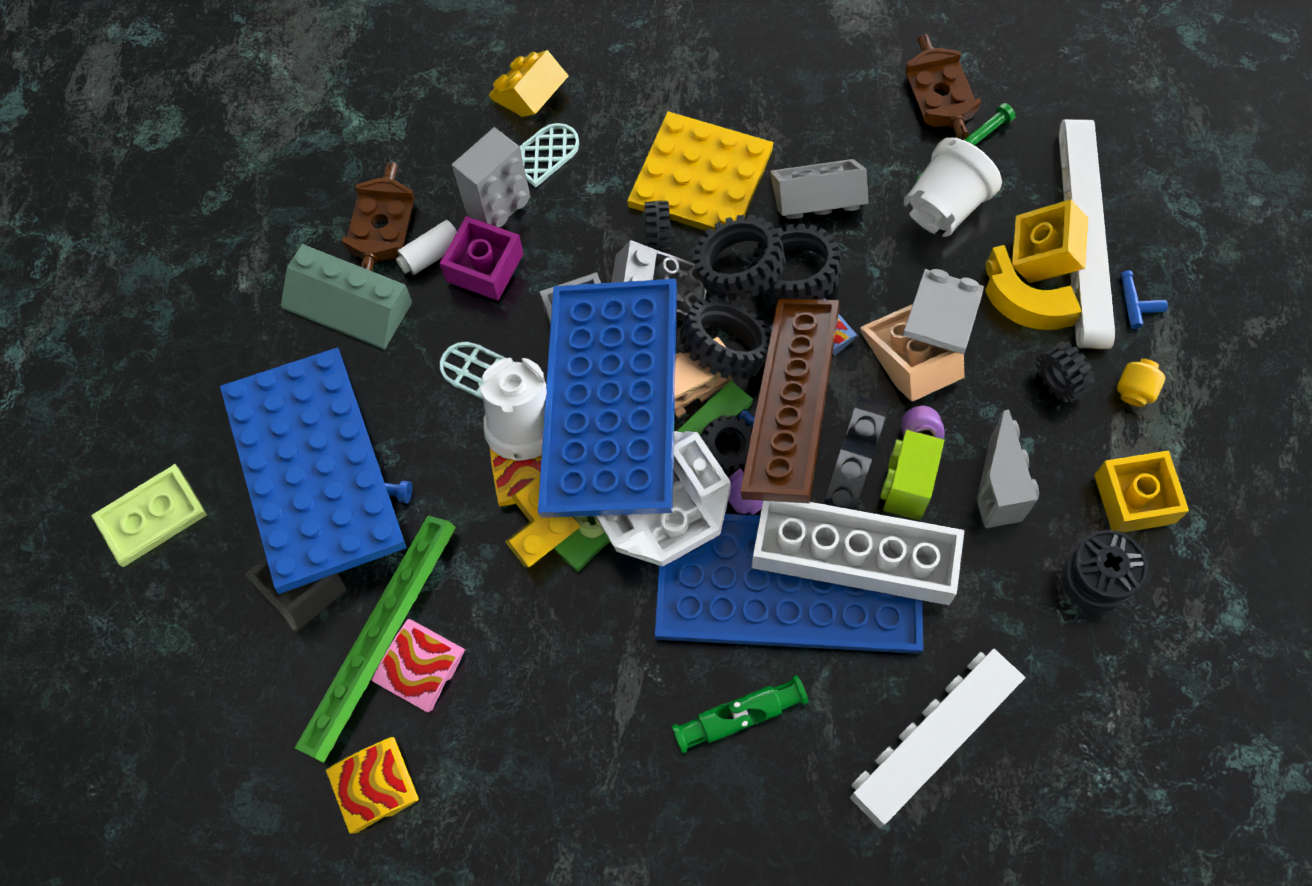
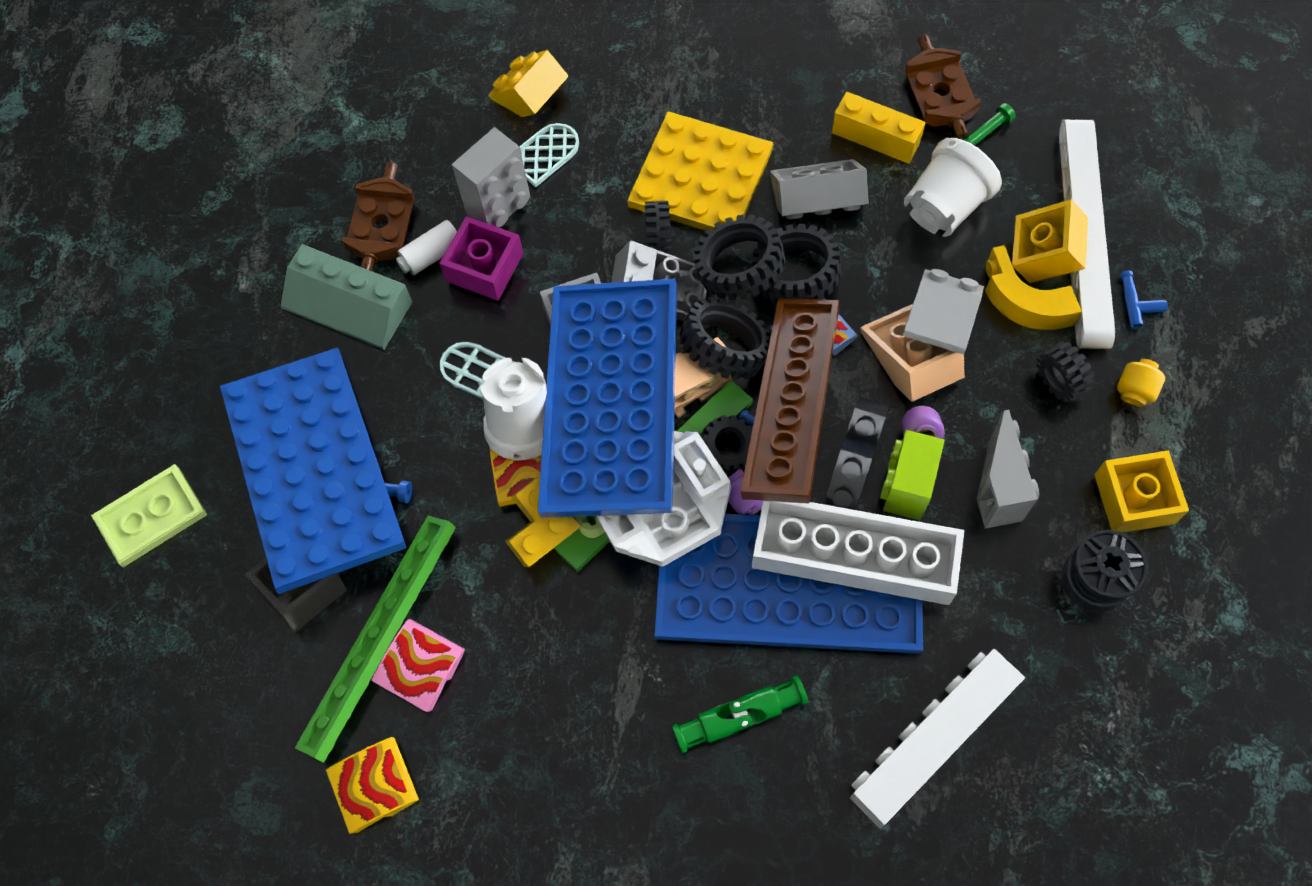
(878, 127): none -> yellow brick

